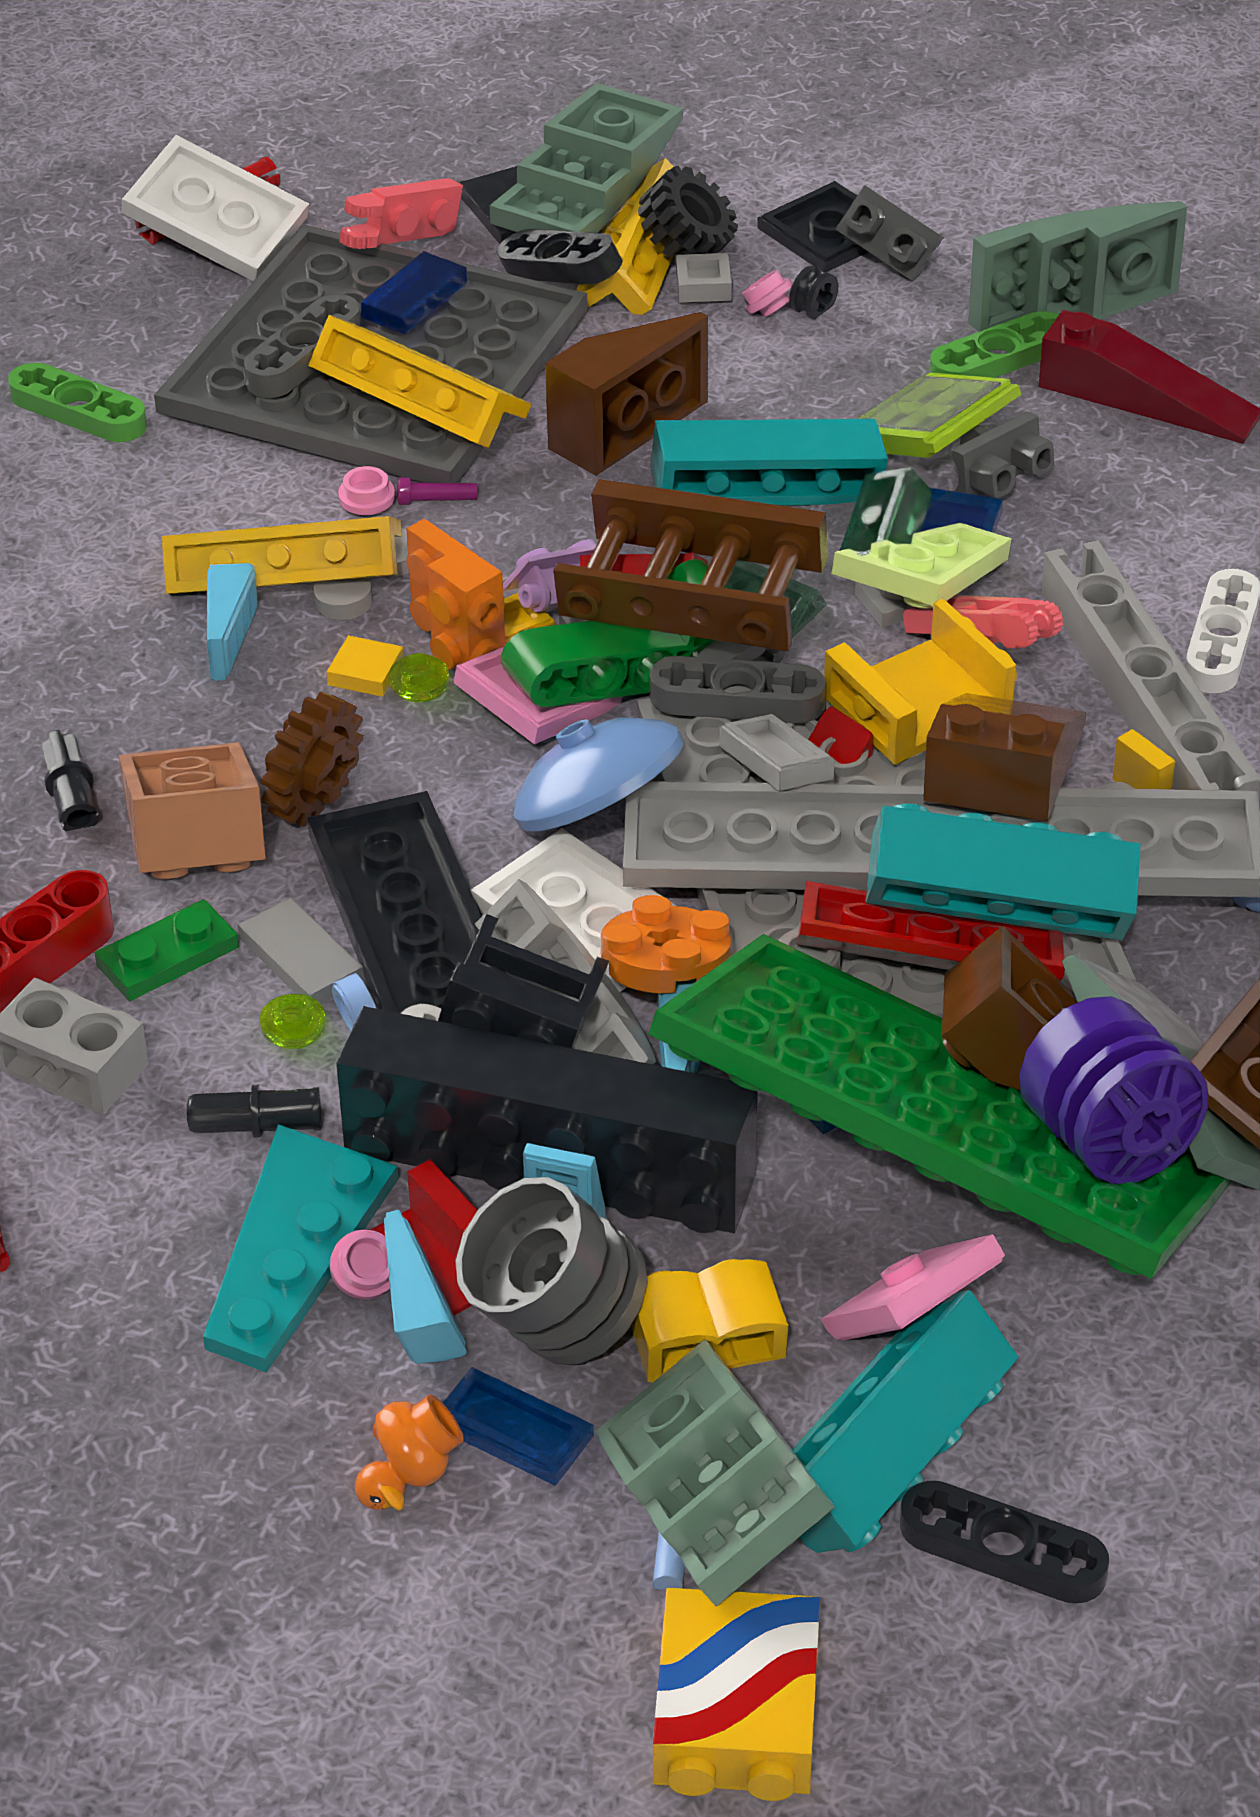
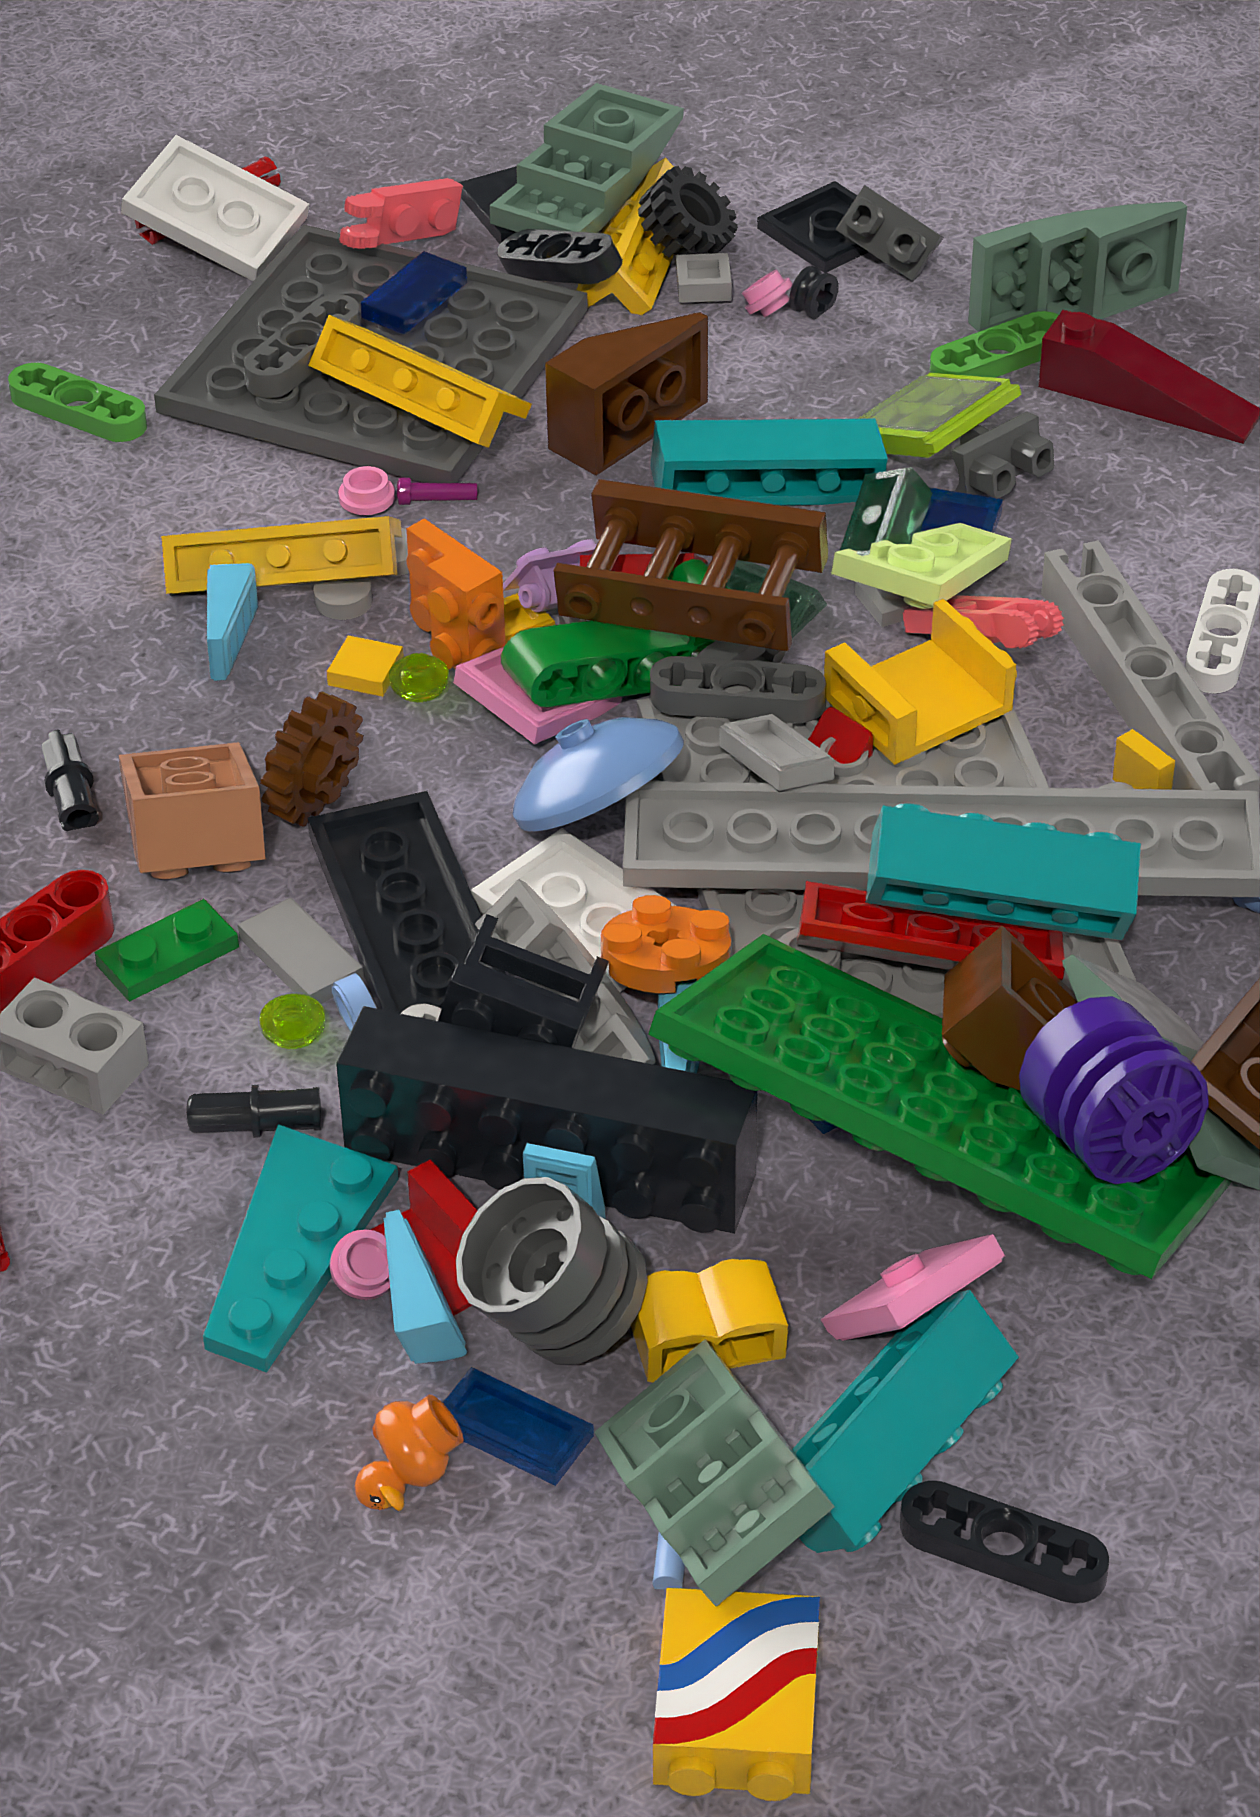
(1000, 754): reddish brown slope -> none

